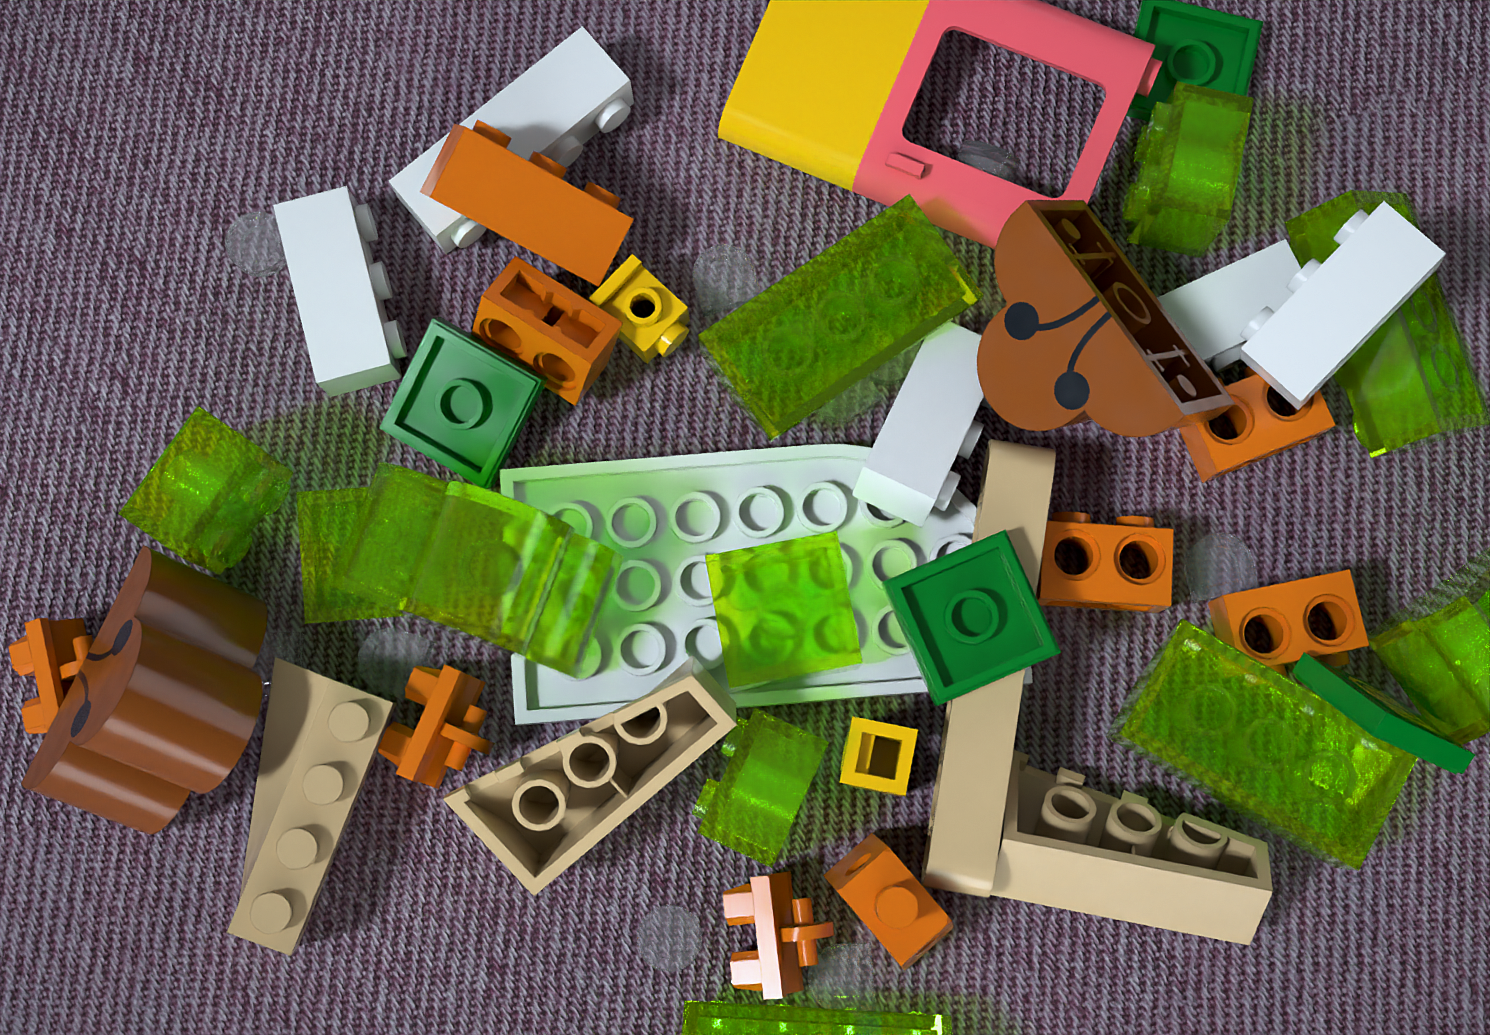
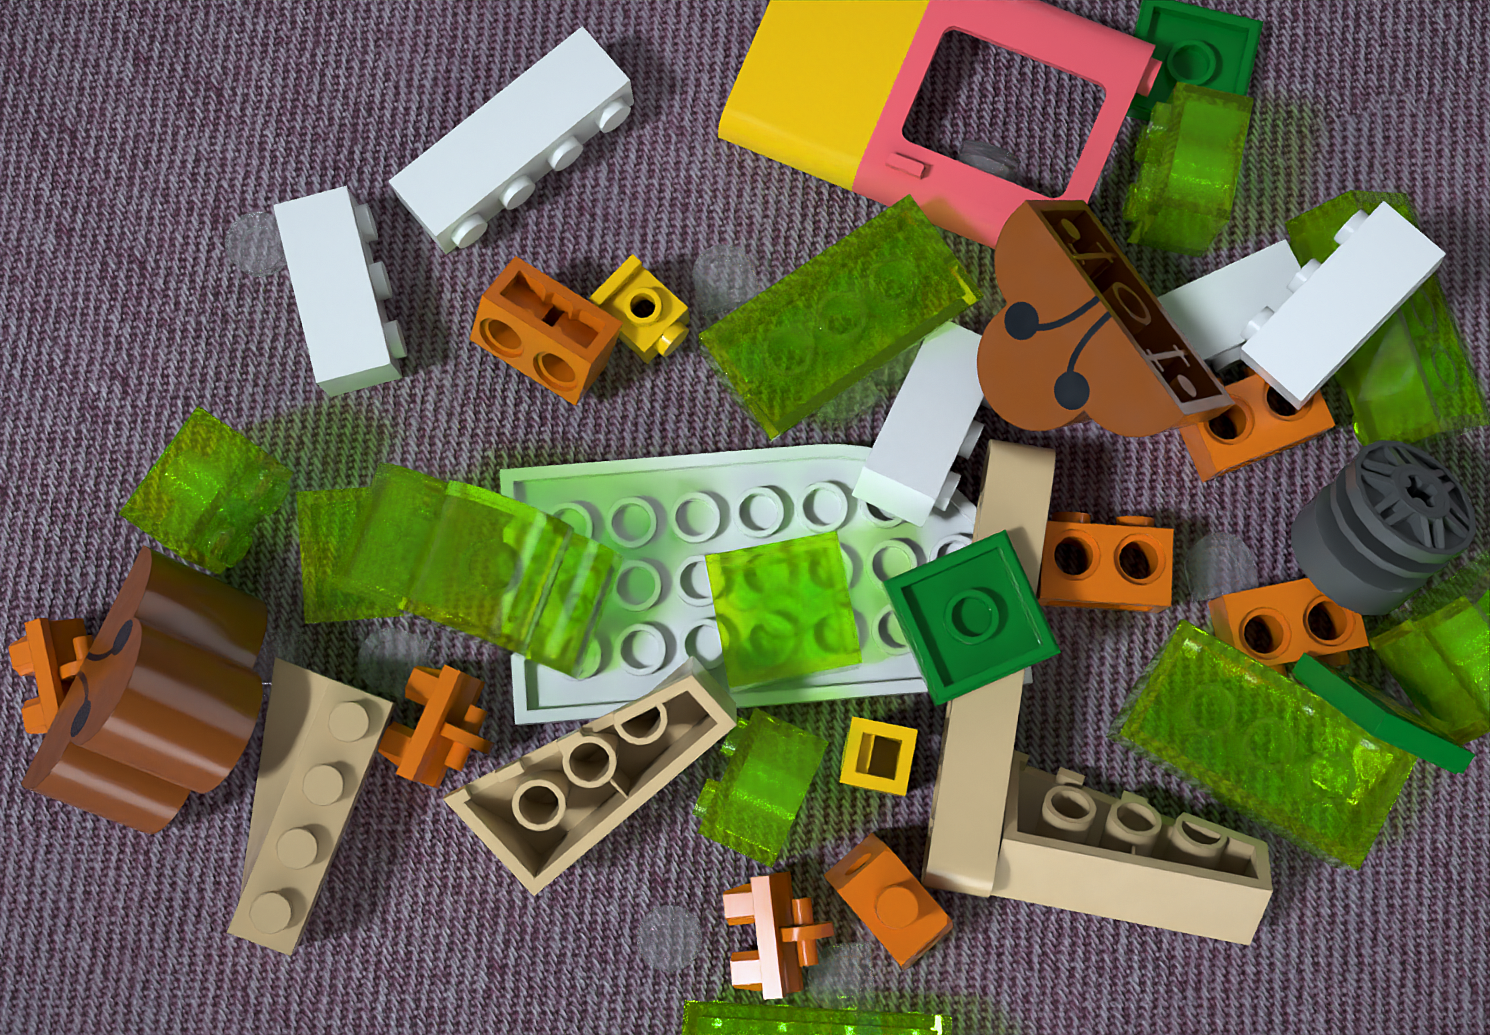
(463, 403): green tile -> none
(528, 201): orange brick -> none
(1382, 528): none -> dark grey wheel

